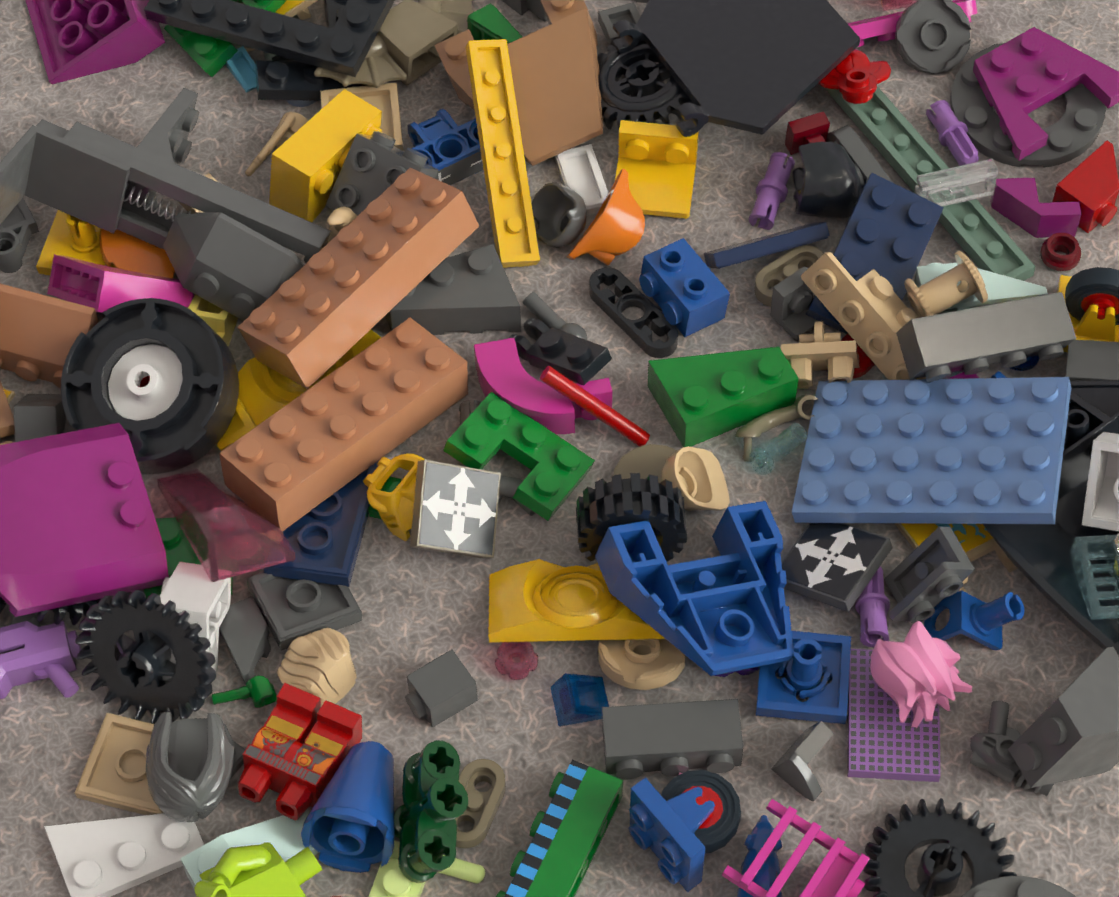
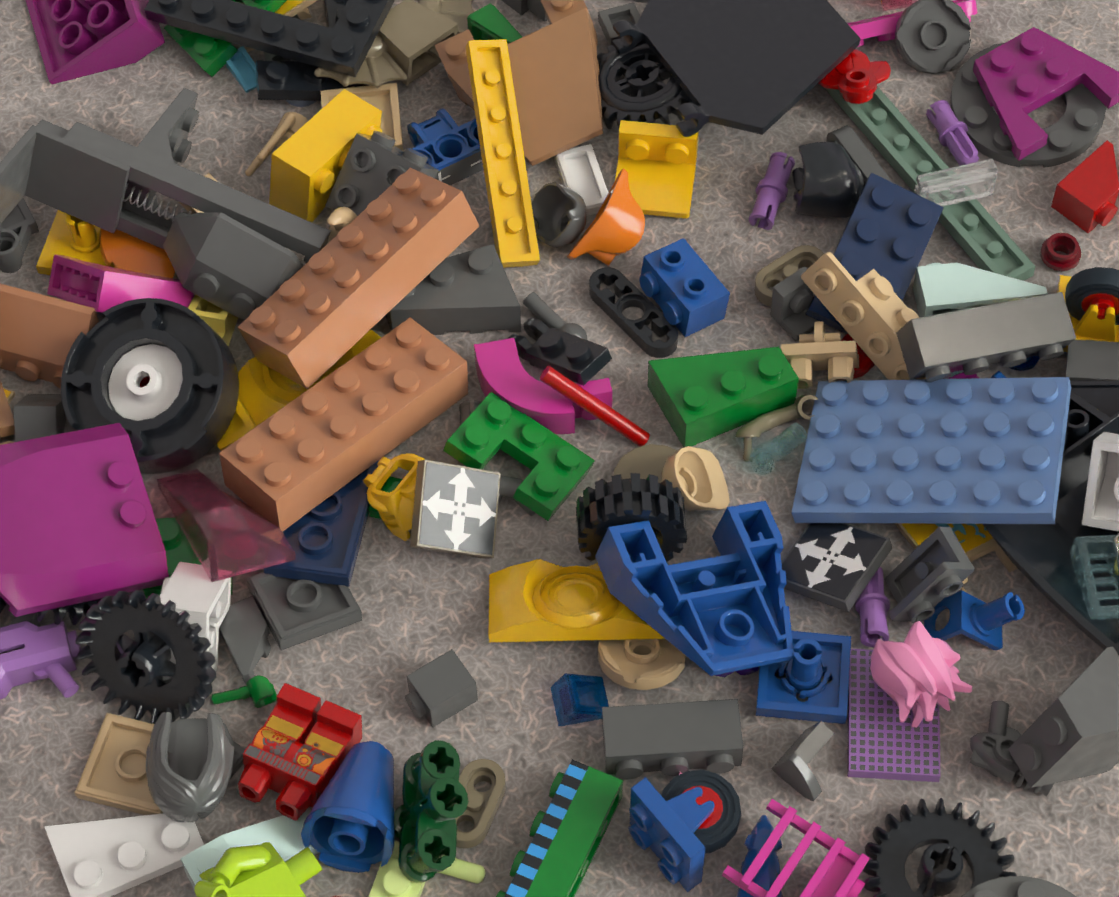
(319, 665): tan hair -> none
(510, 650): clear pink plate -> none
(767, 245): dark blue tile -> none
(806, 130): dark red tile -> none
(943, 290): tan hose -> none
(1019, 203): magenta slope -> none

